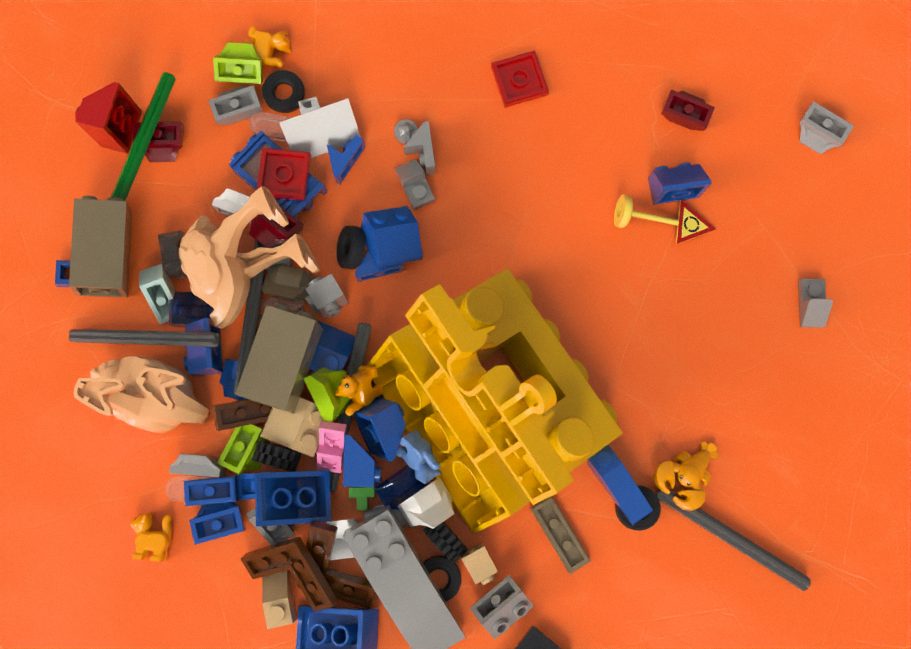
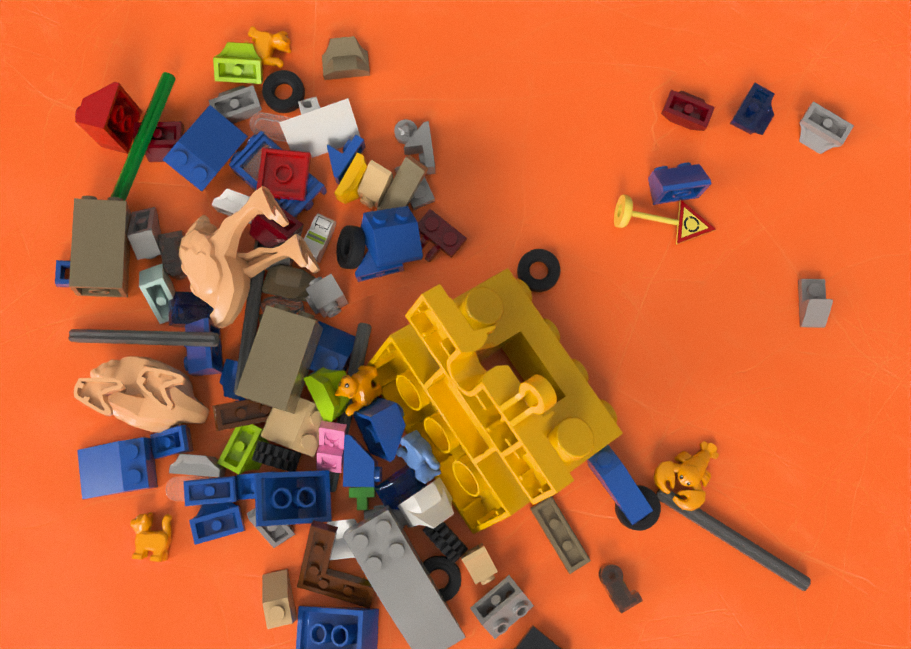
(117, 468): none -> slope
(144, 233): none -> light grey slope
(171, 442): none -> blue slope
(205, 148): none -> blue slope
(295, 557): reddish brown plate -> none
(319, 235): none -> white leg
(345, 59): none -> dark tan slope
(348, 187): none -> yellow slope
(374, 184): none -> tan slope
(404, 184): none -> dark tan tile
(441, 234): none -> dark red hinge
(519, 79): red tile -> none
(549, 260): none -> black tyre
(612, 580): none -> clear smoke leg
(754, 111): none -> clear blue slope

